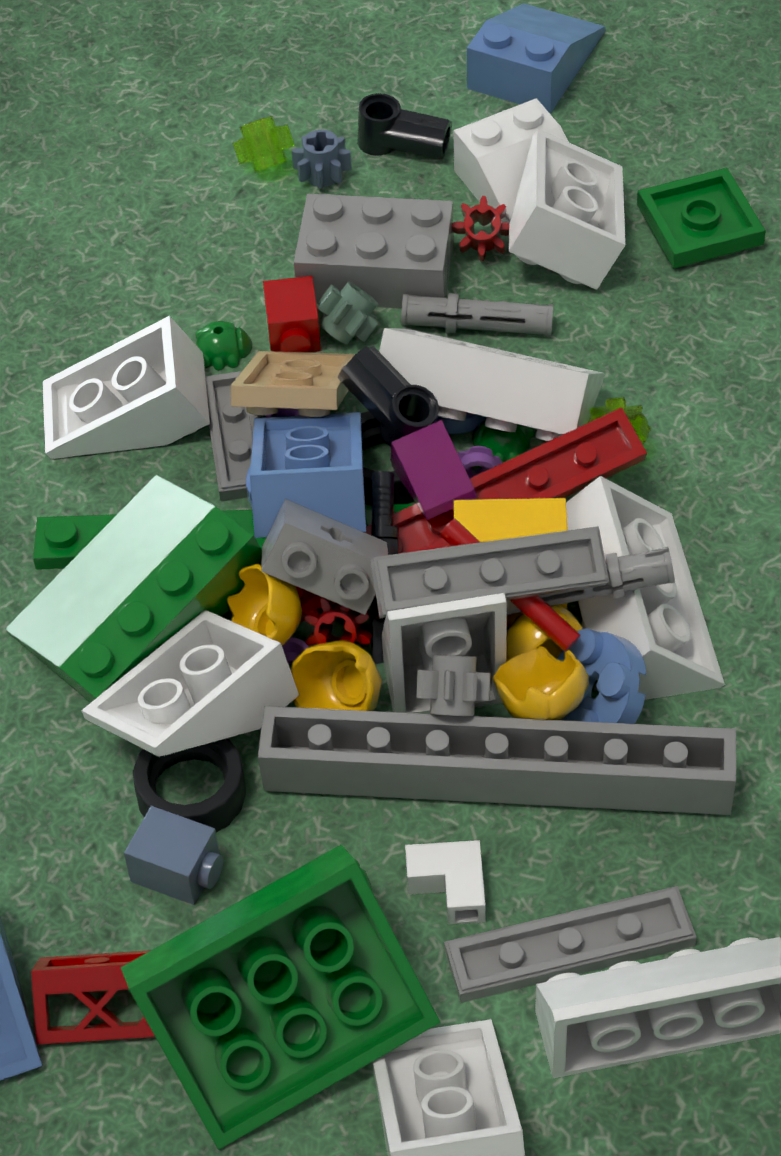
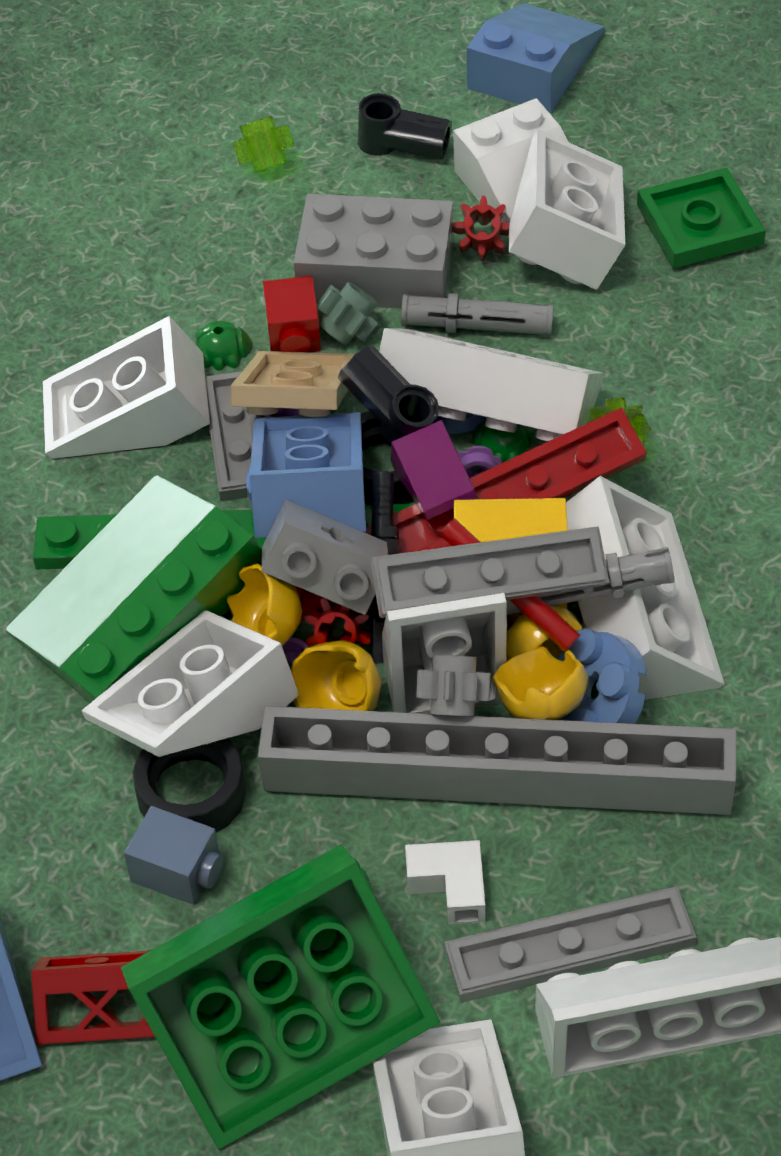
(321, 158): sand blue gear -> none

